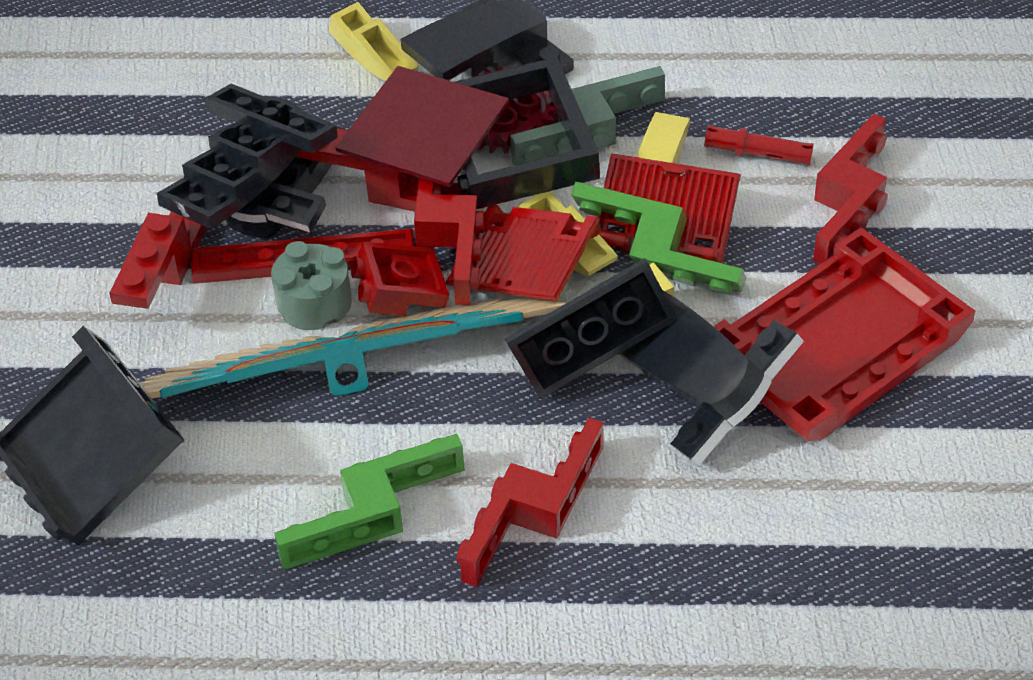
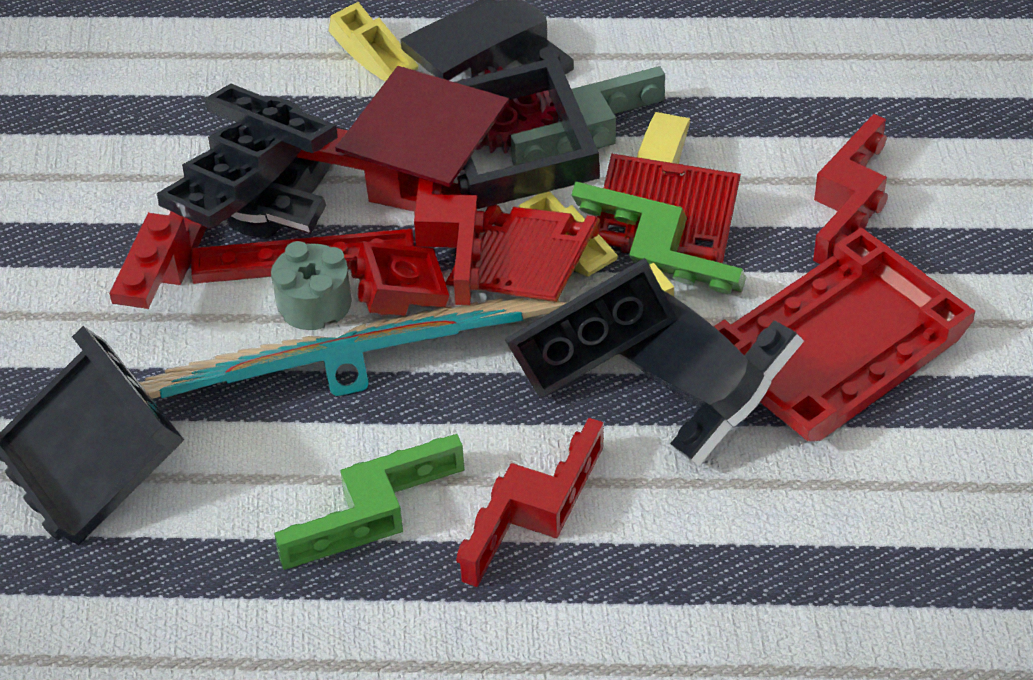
(758, 145): red pin -> none

